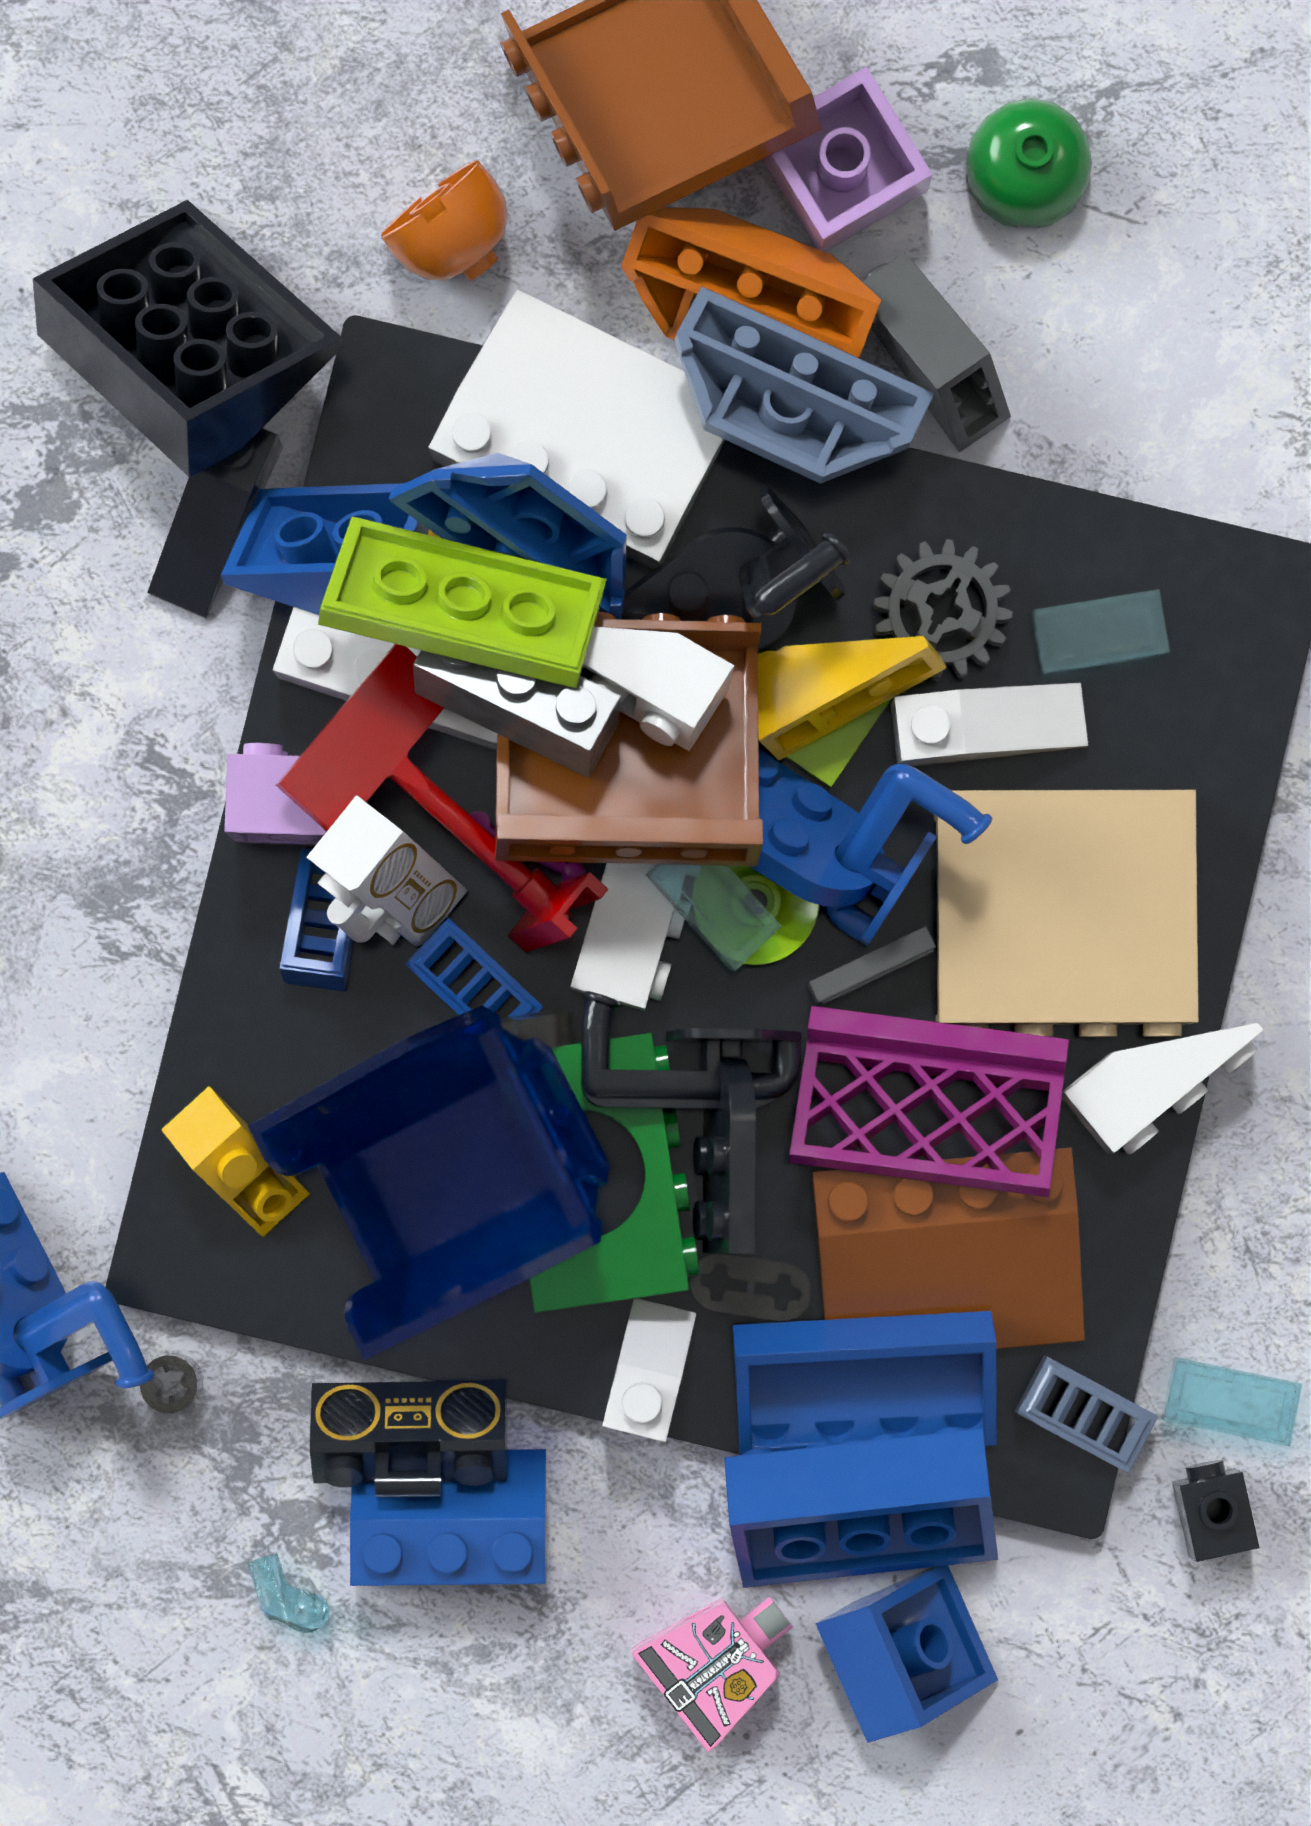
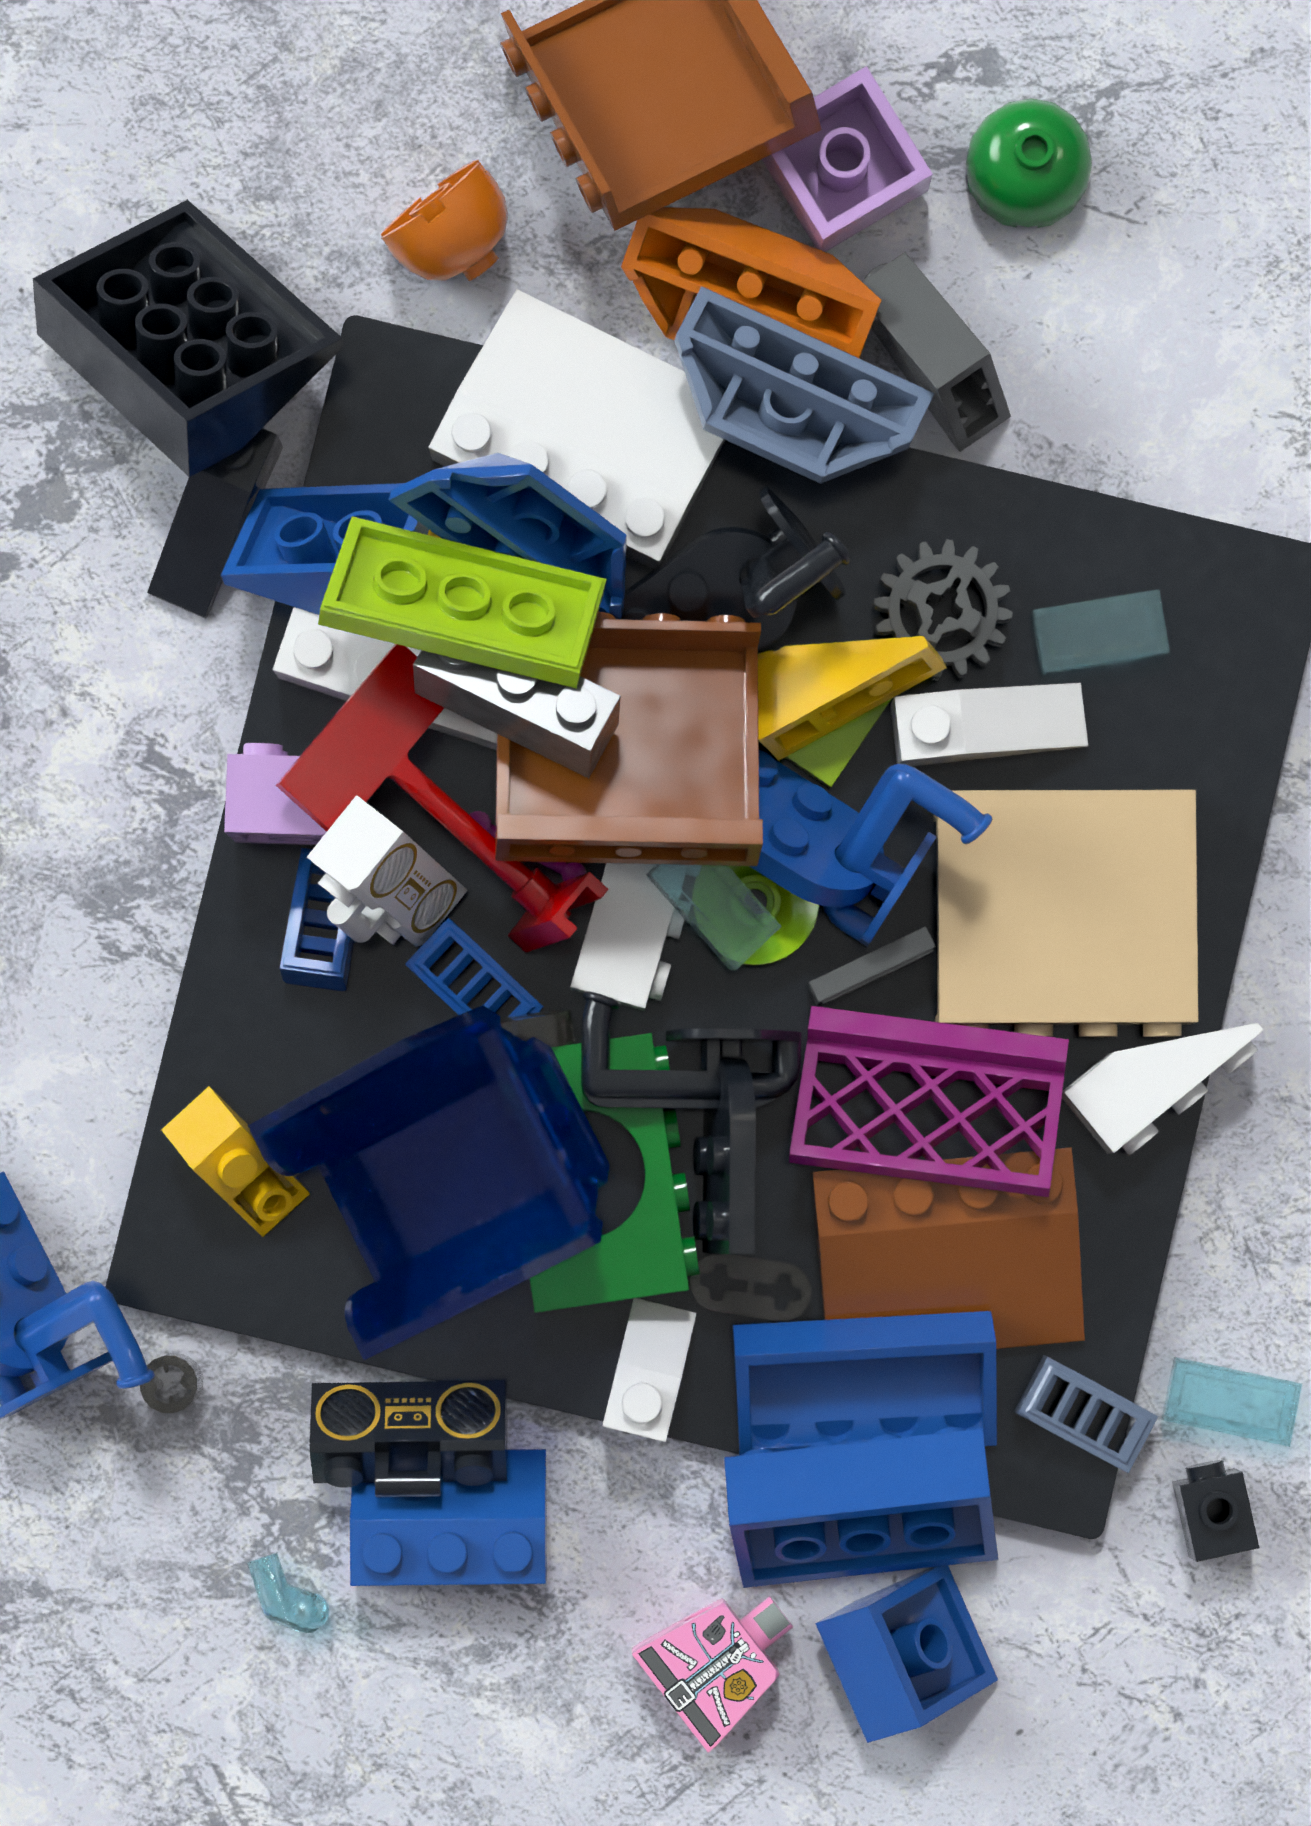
(661, 680): white slope -> none

